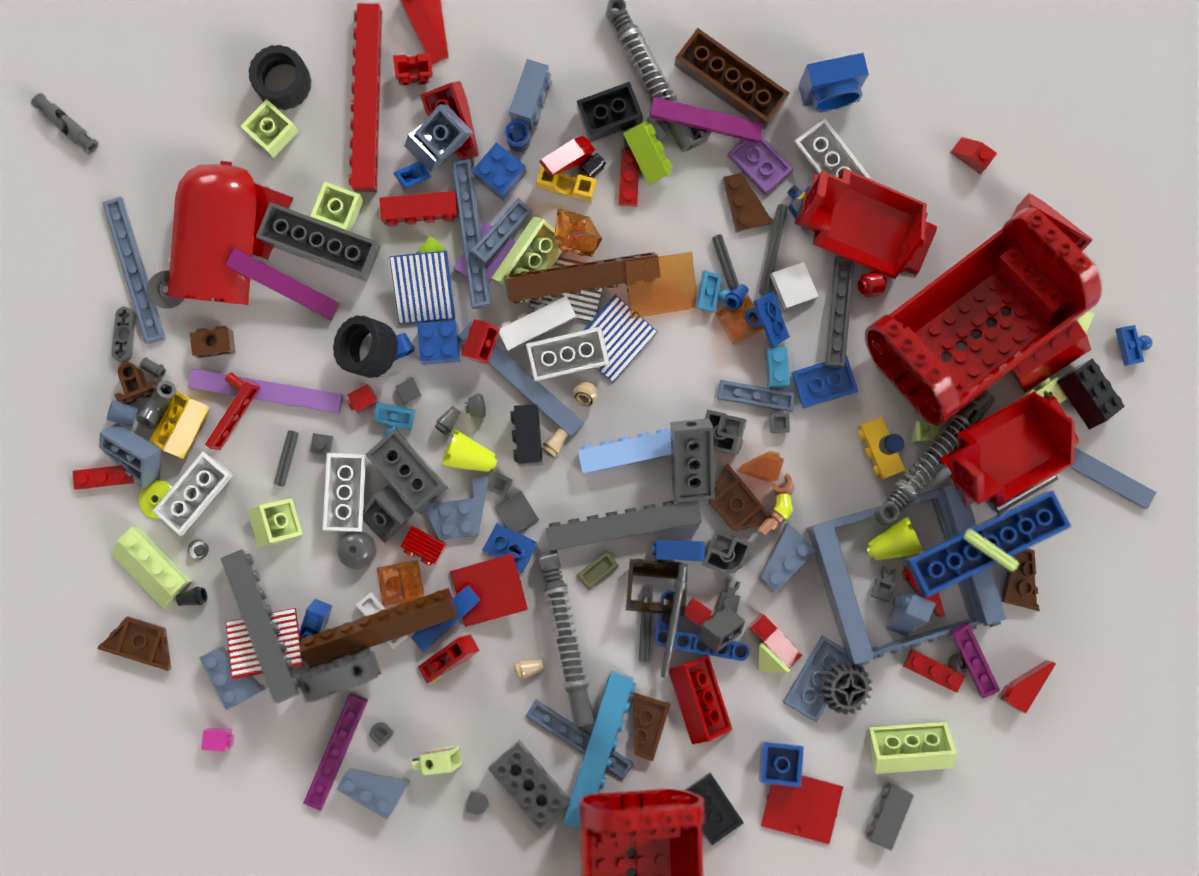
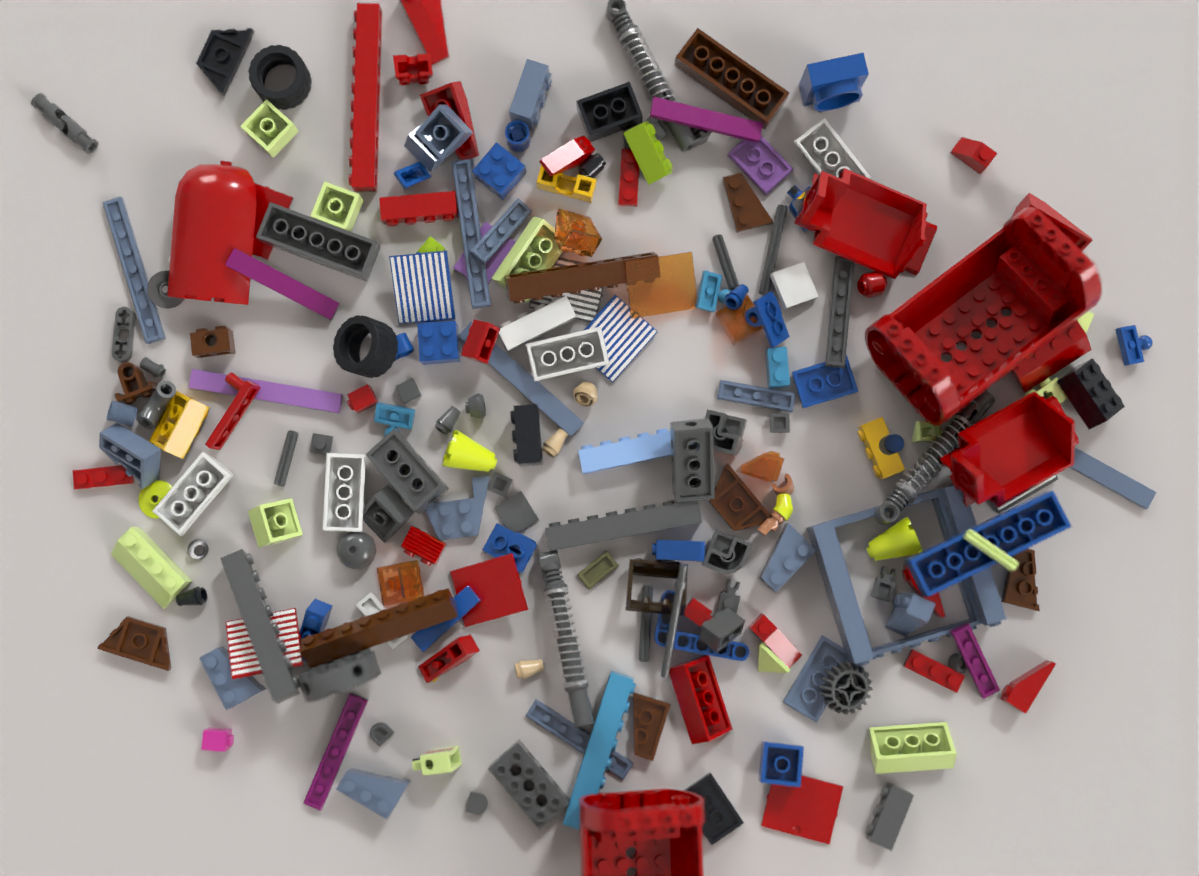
(223, 55): none -> black wing

